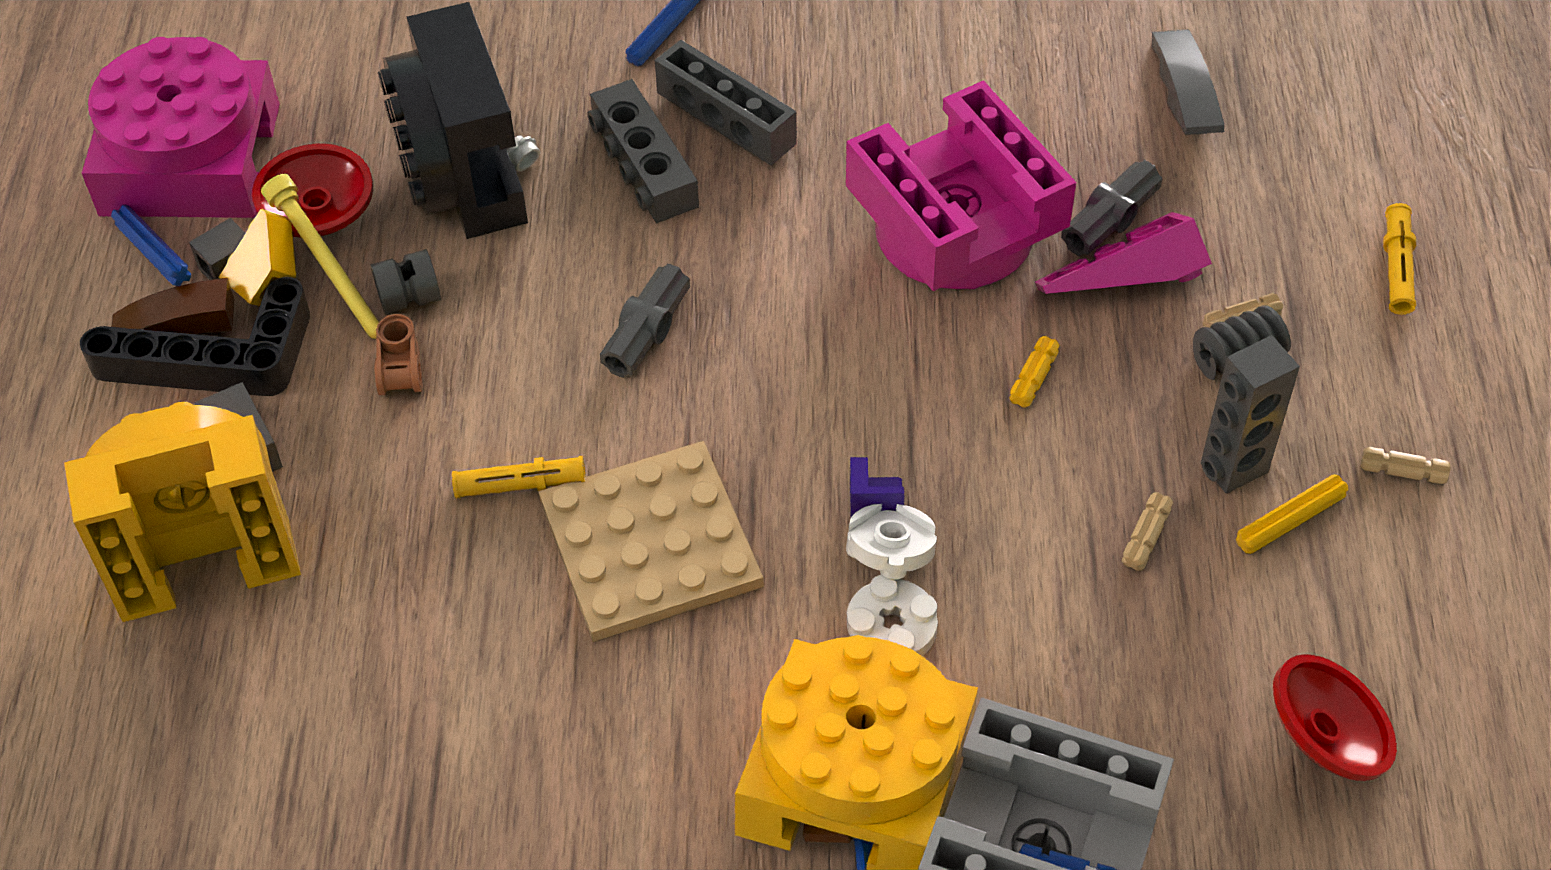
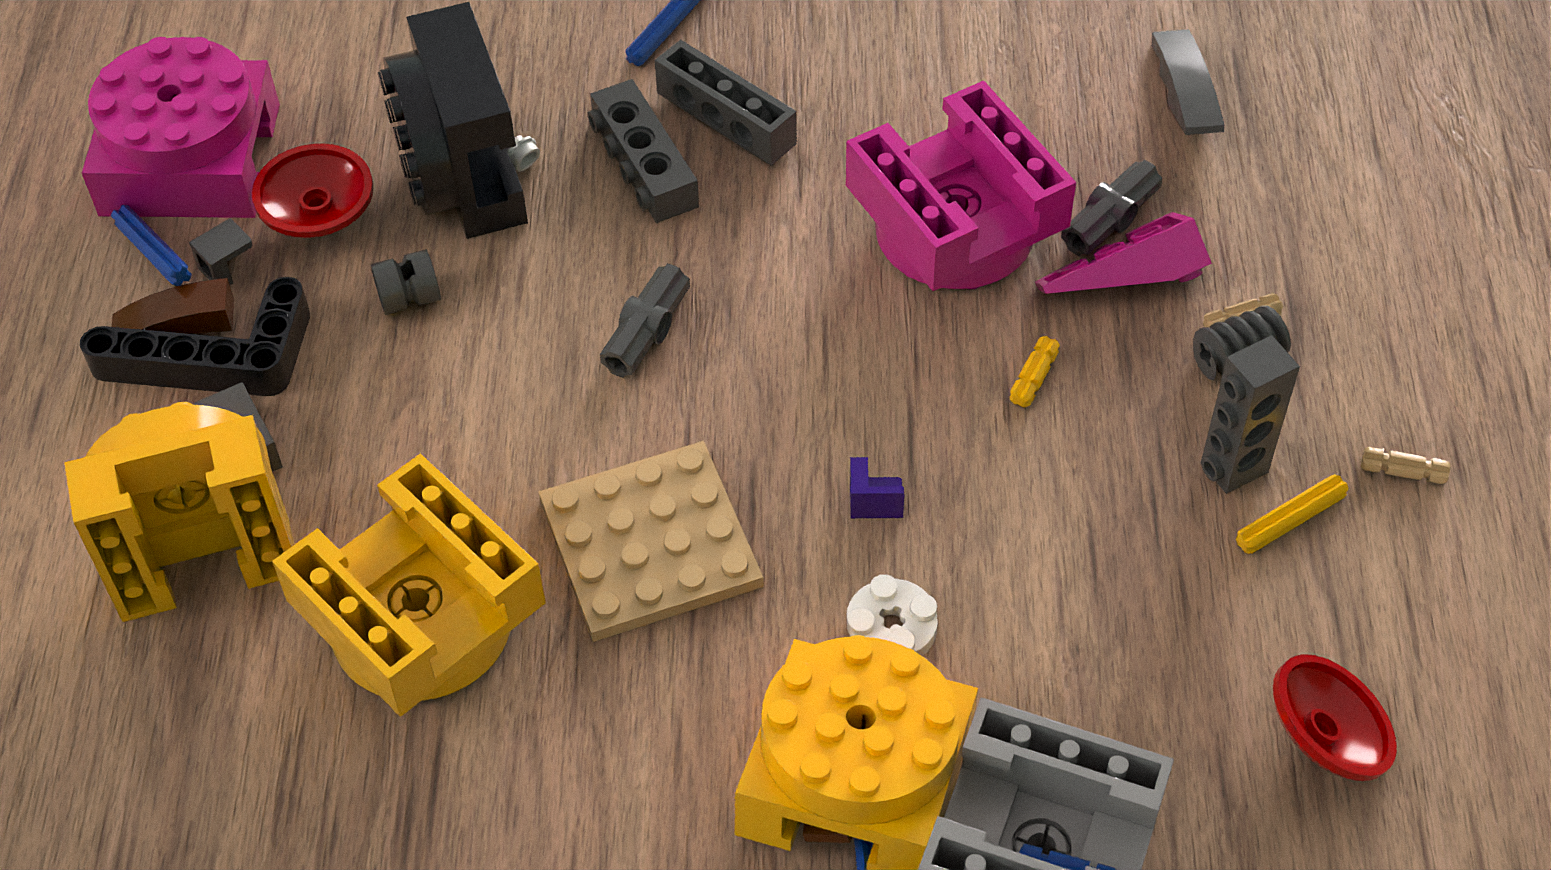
(261, 256): yellow slope -> none
(282, 194): light yellow piece -> none
(397, 355): nougat piece -> none
(422, 556): none -> yellow piece
(467, 482): yellow pin -> none
(891, 539): white plate -> none
(1147, 531): tan axle -> none
(1399, 245): yellow pin -> none

